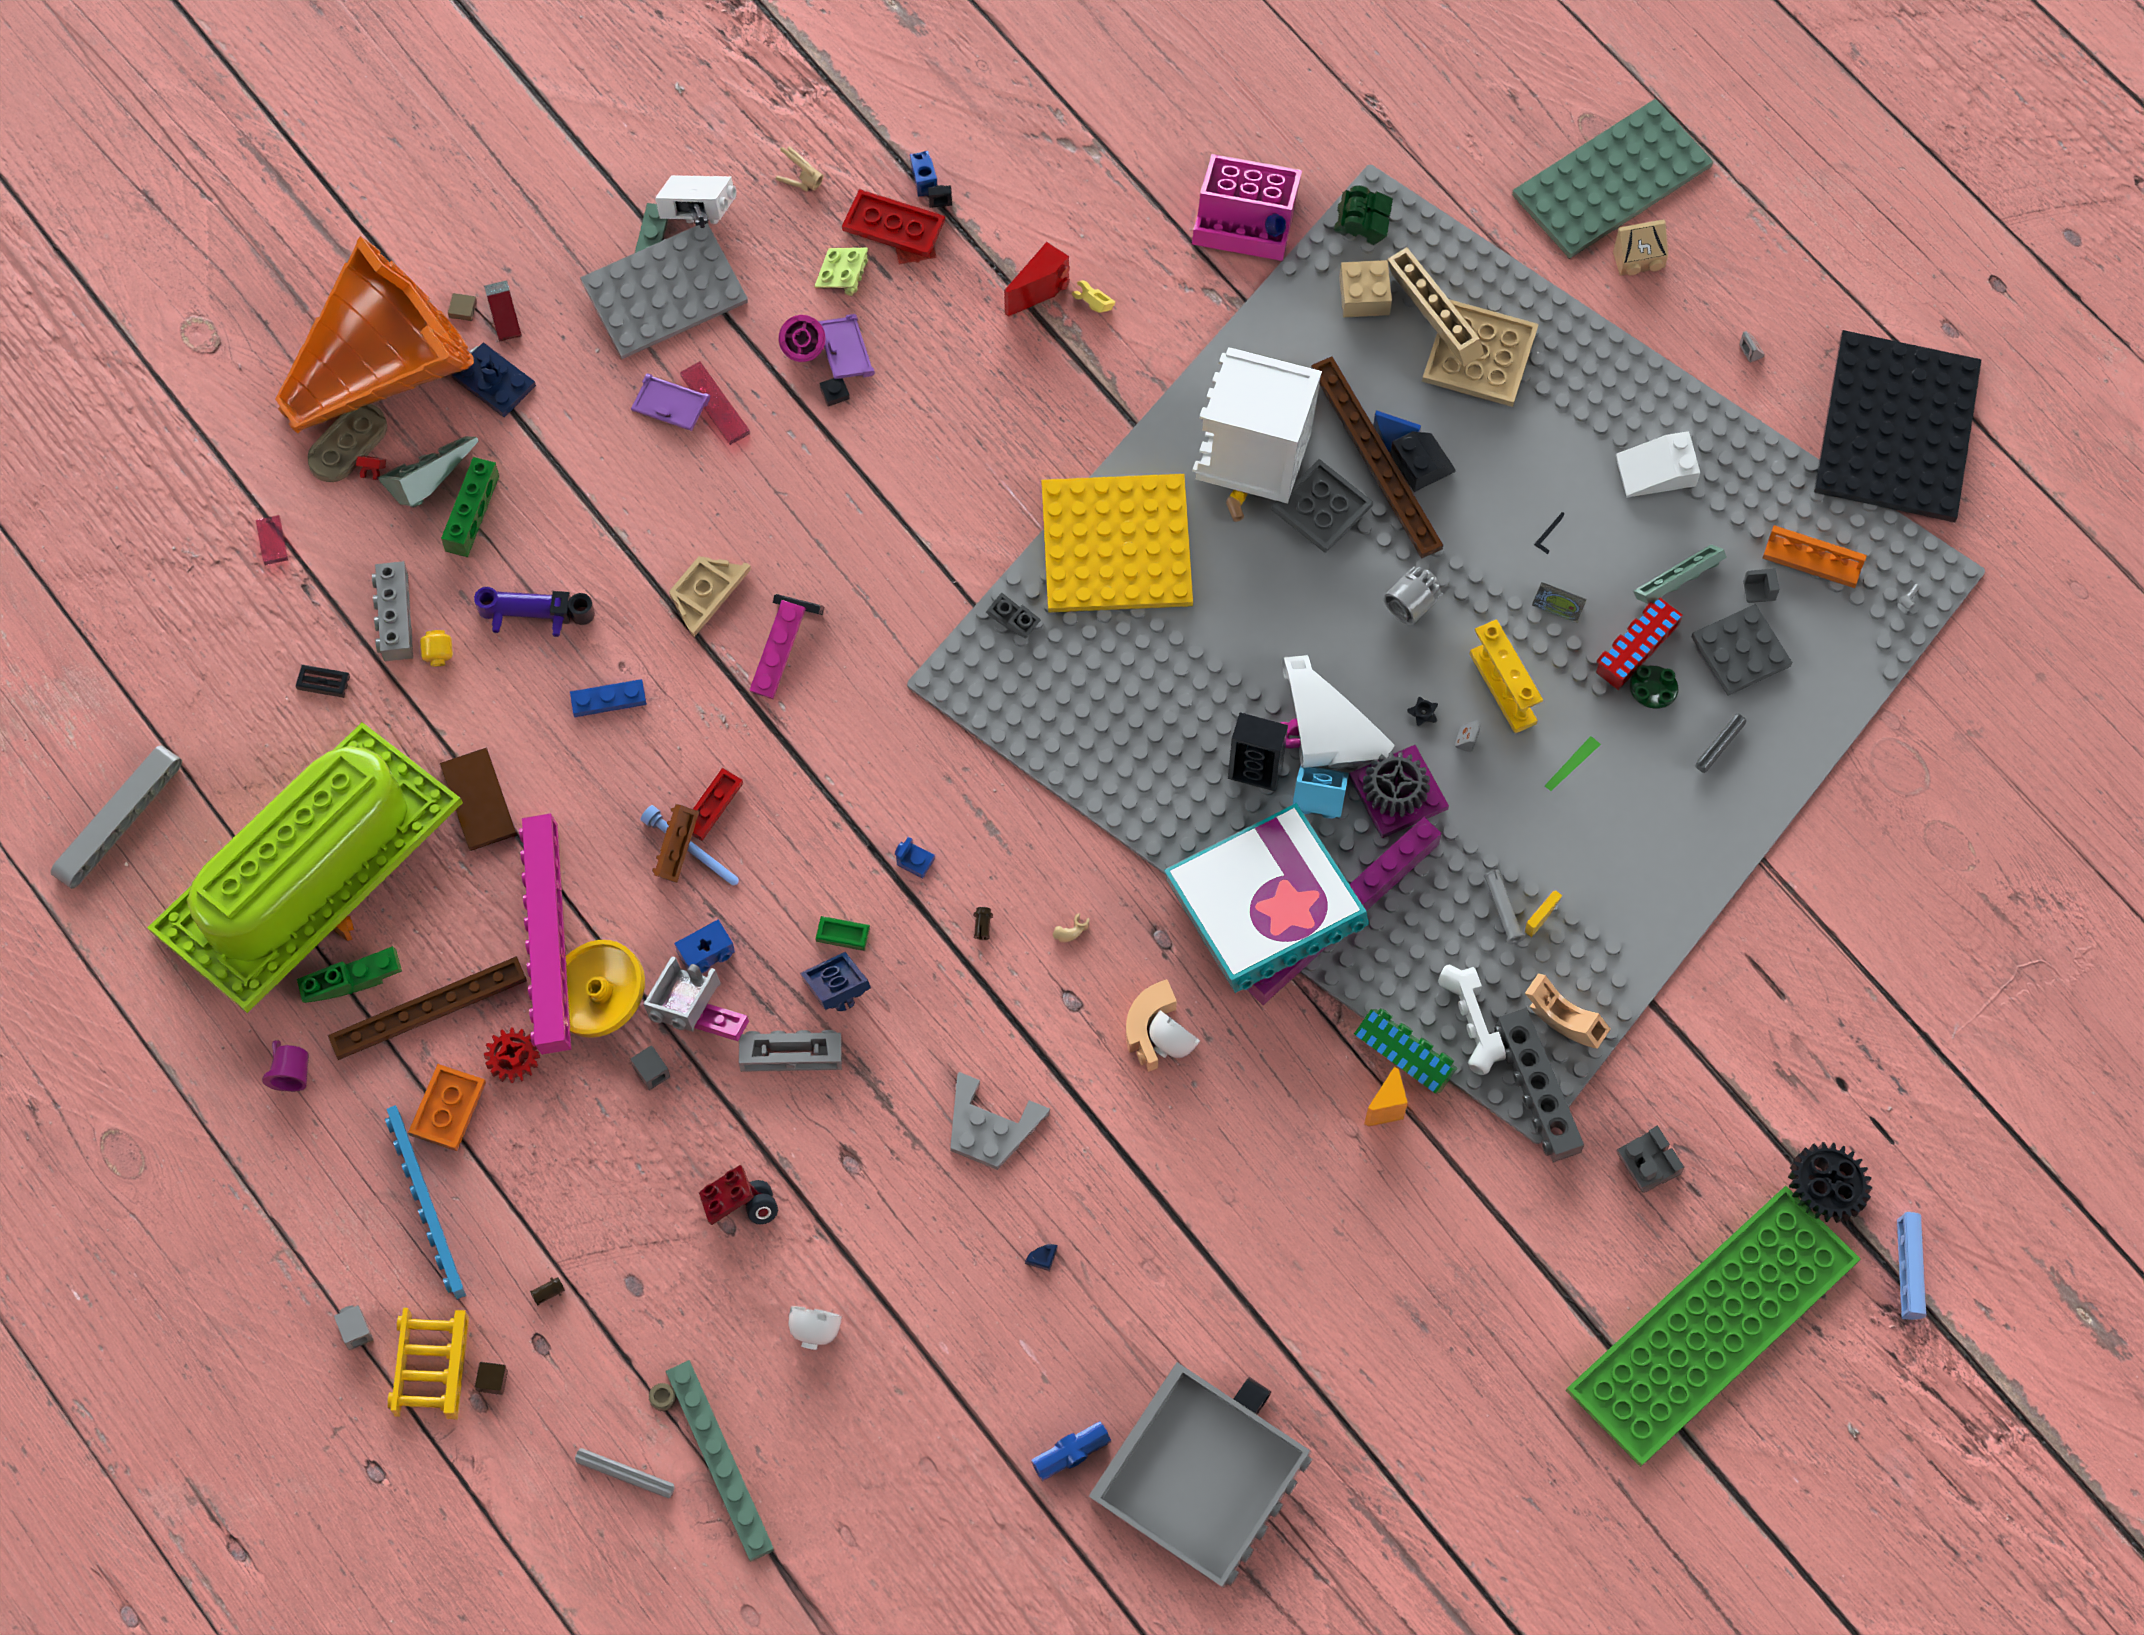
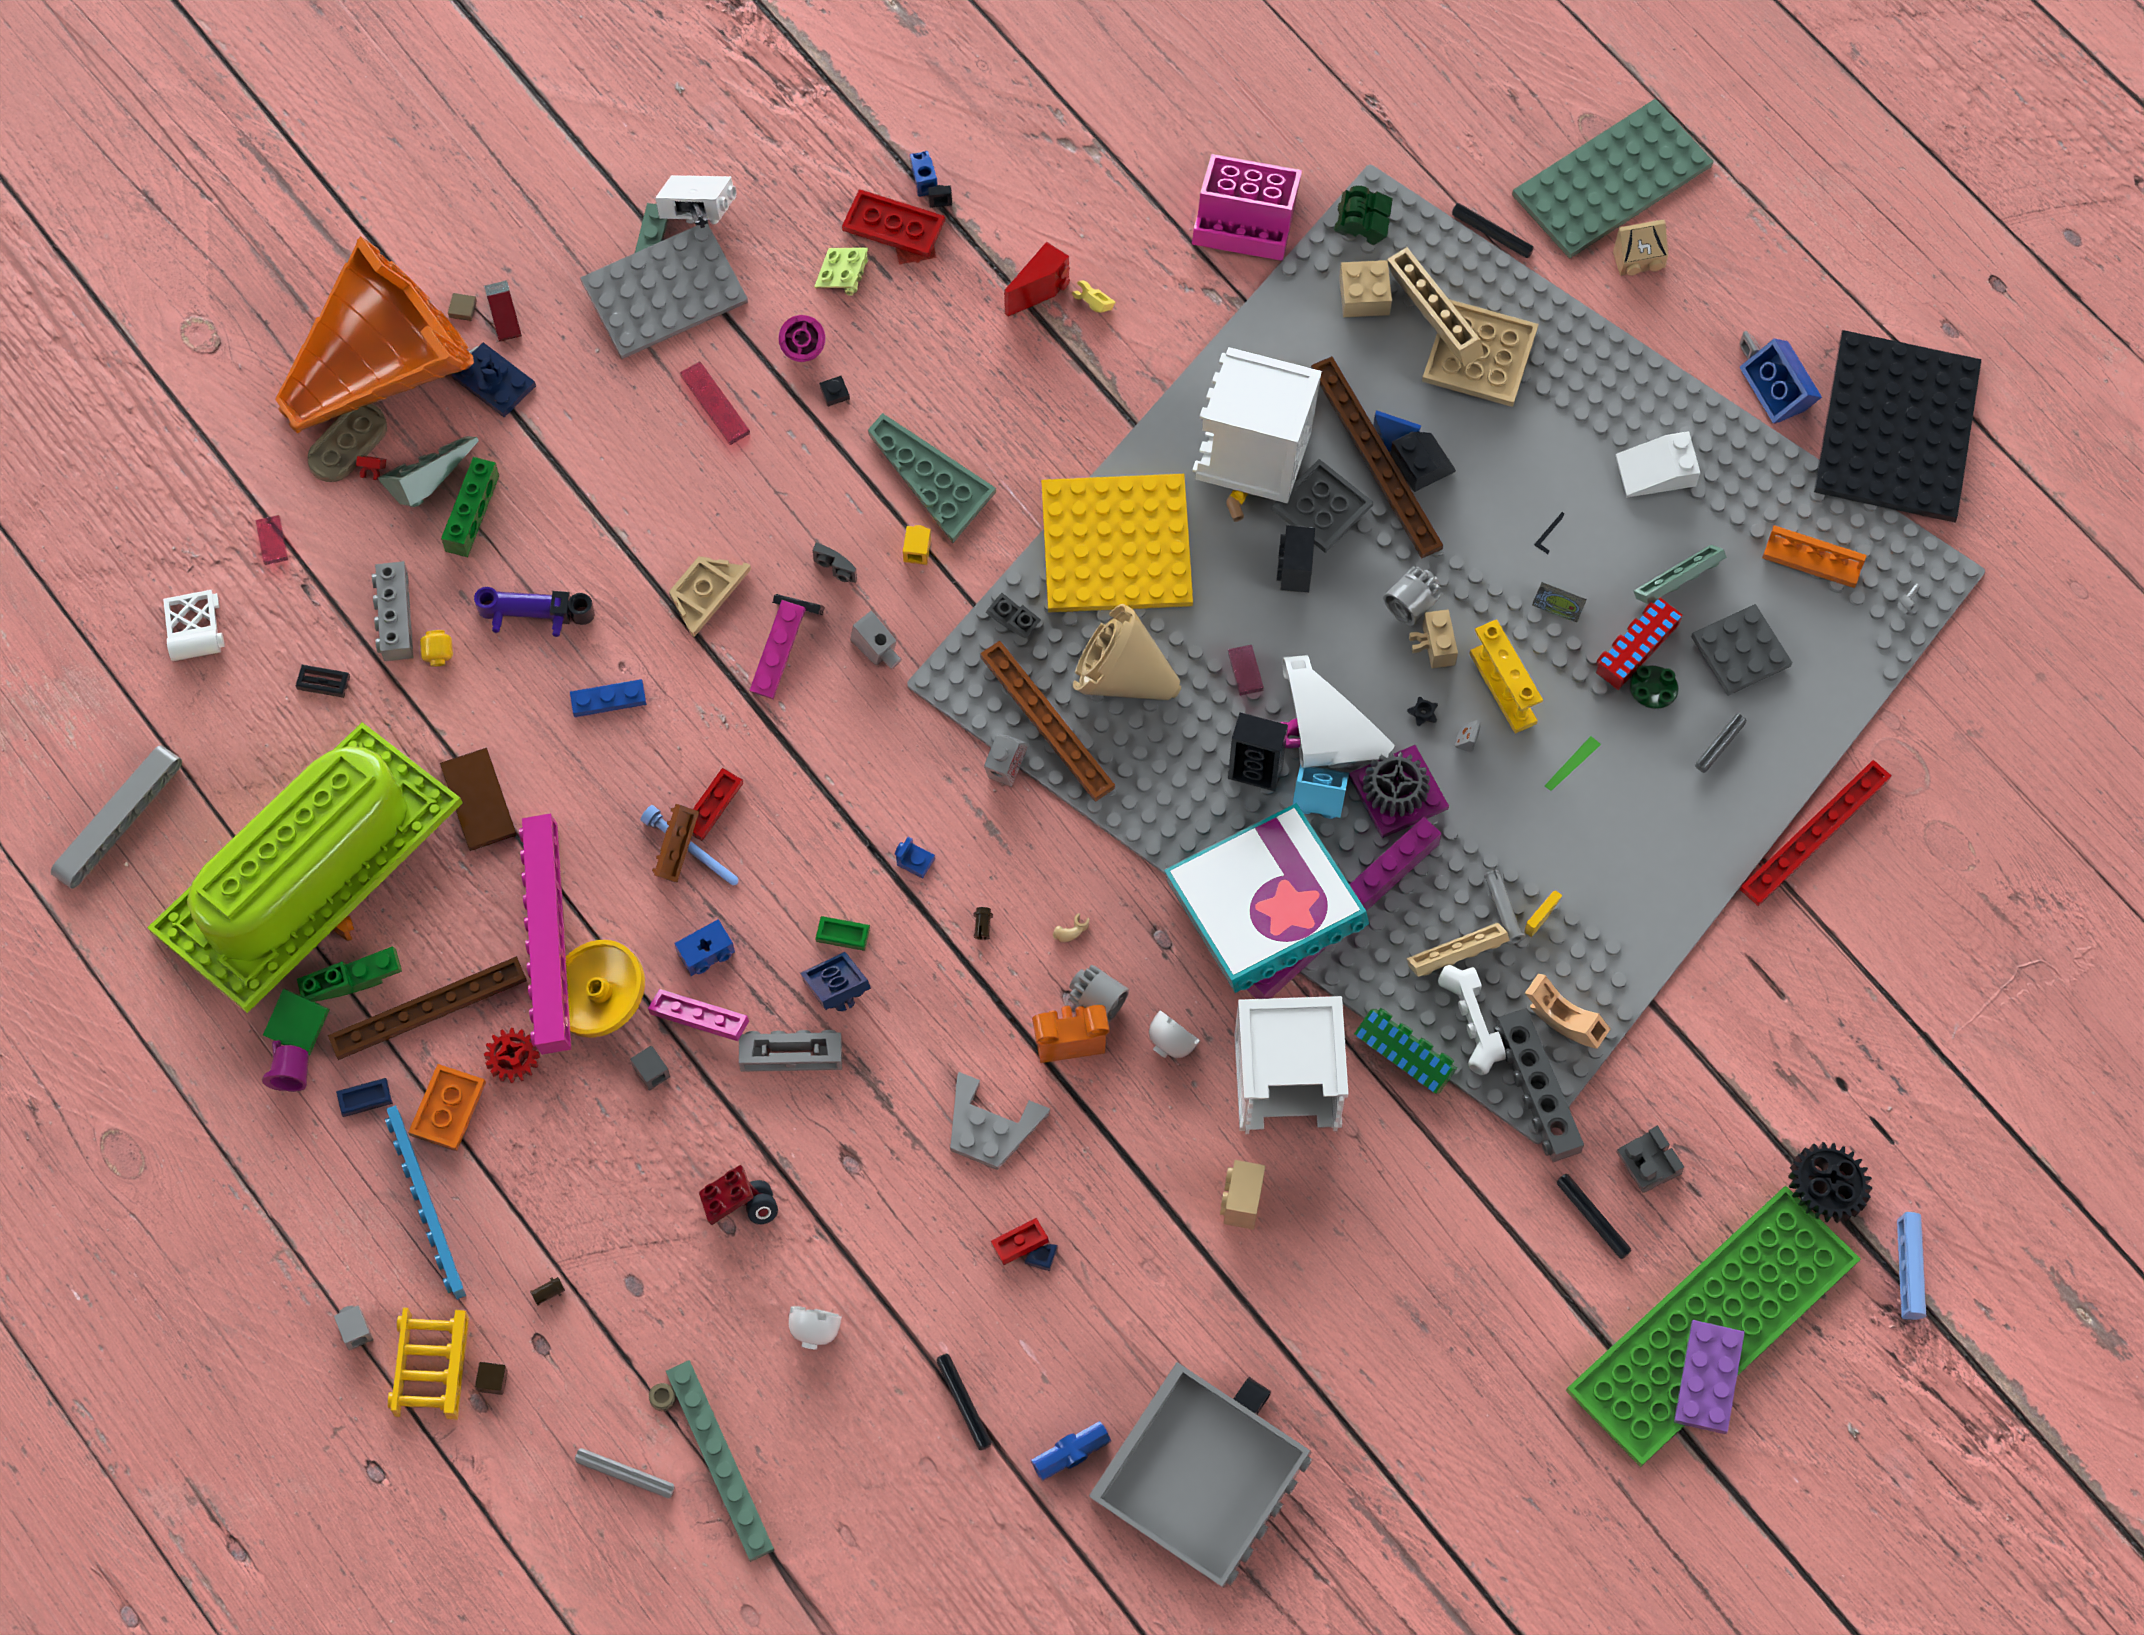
(192, 640): none -> white piece
(296, 1021): none -> green tile
(364, 1097): none -> dark blue tile
(661, 398): medium lavender door -> none
(680, 995): light grey window -> none
(810, 177): tan plant -> none
(841, 567): none -> dark grey slope
(846, 341): medium lavender door -> none
(875, 641): none -> light grey torso
(917, 544): none -> yellow brick
(941, 484): none -> sand green wing
(963, 1401): none -> black axle
(1005, 759): none -> light grey torso
(1019, 1241): none -> red plate
(1047, 721): none -> dark orange plate
(1071, 1035): none -> orange piece
(1098, 988): none -> light grey gear
(1125, 661): none -> tan cone
(1141, 1015): light nougat arch -> none
(1242, 1200): none -> tan brick
(1245, 670): none -> clear pink tile
(1275, 225): clear blue plate -> none
(1290, 1060): none -> white container
(1296, 558): none -> black brick
(1389, 1102): light orange slope -> none
(1437, 639): none -> tan brick
(1458, 949): none -> tan plate
(1492, 230): none -> black axle
(1594, 1216): none -> black axle
(1709, 1377): none -> medium lavender plate
(1761, 585): dark grey panel -> none
(1780, 381): none -> blue slope
(1815, 833): none -> red plate

